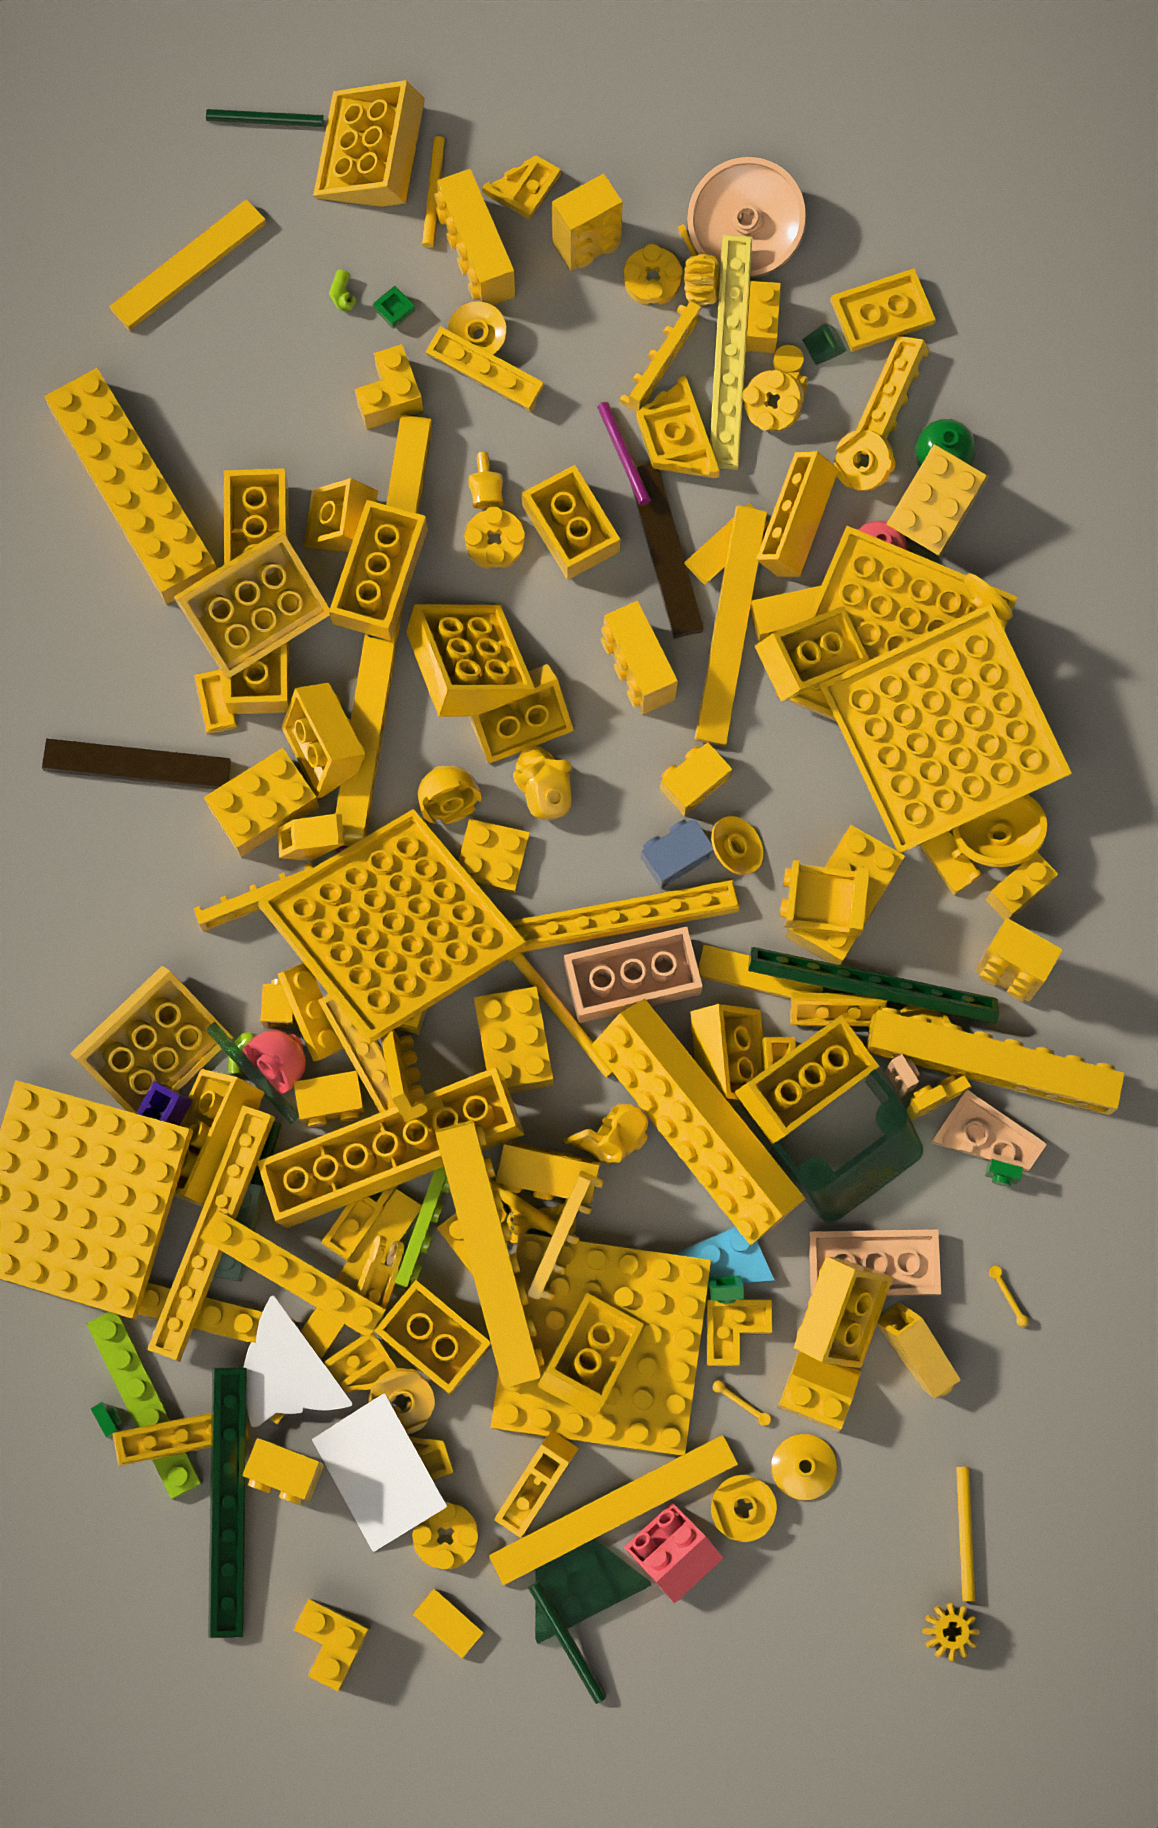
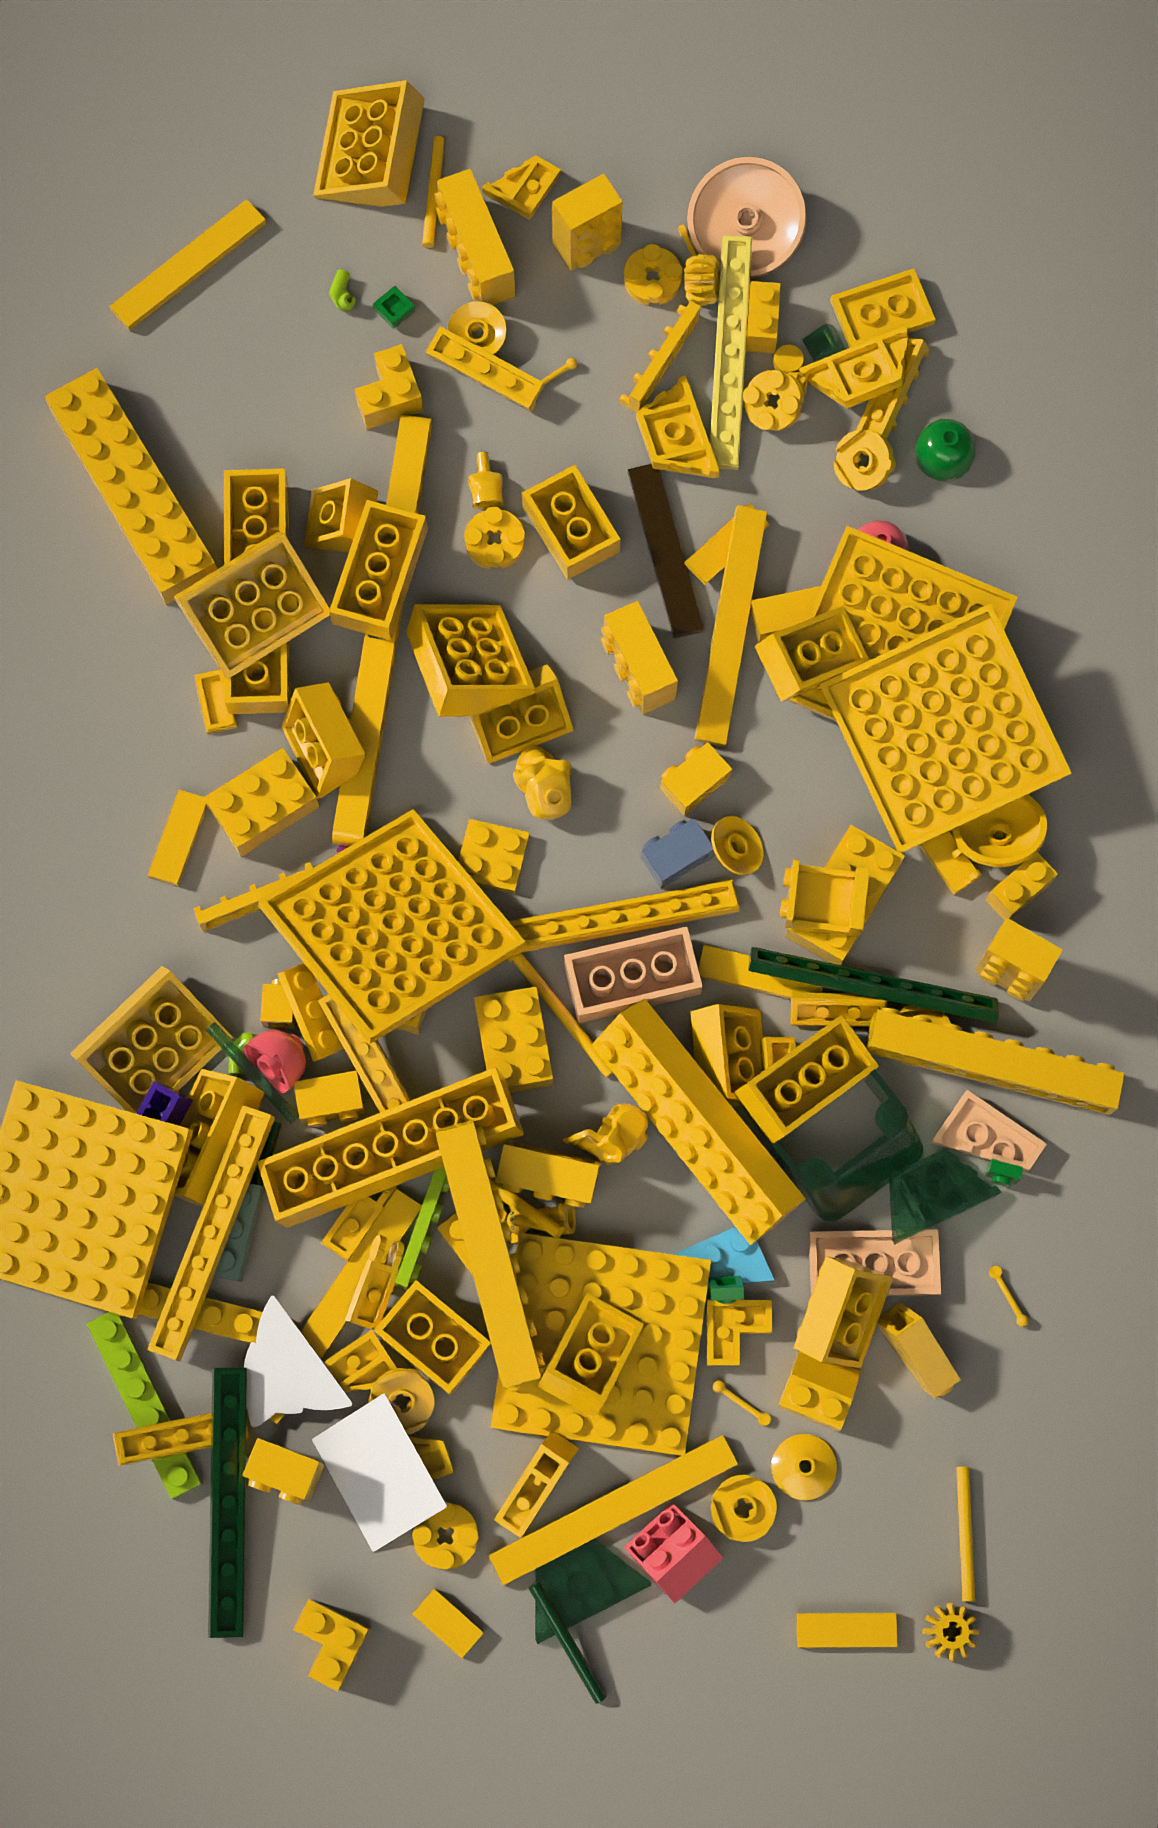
(107, 1419): green plate -> none
(135, 764): dark brown tile -> none
(178, 838): none -> yellow tile
(264, 118): dark green bar -> none
(292, 1273): yellow plate -> none
(310, 837): yellow slope -> none
(401, 1077): yellow hinge -> none
(448, 794): yellow cylinder -> none
(561, 1234): yellow hinge -> none
(571, 364): none -> yellow hinge
(624, 453): magenta bar -> none
(797, 514): yellow brick -> none
(846, 1630): none -> yellow tile
(862, 369): none -> yellow wing
(902, 1075): light nougat plate -> none
(930, 1098): yellow plate -> none
(933, 1193): none -> clear green wing
(937, 500): yellow brick -> none
(984, 594): yellow dish -> none

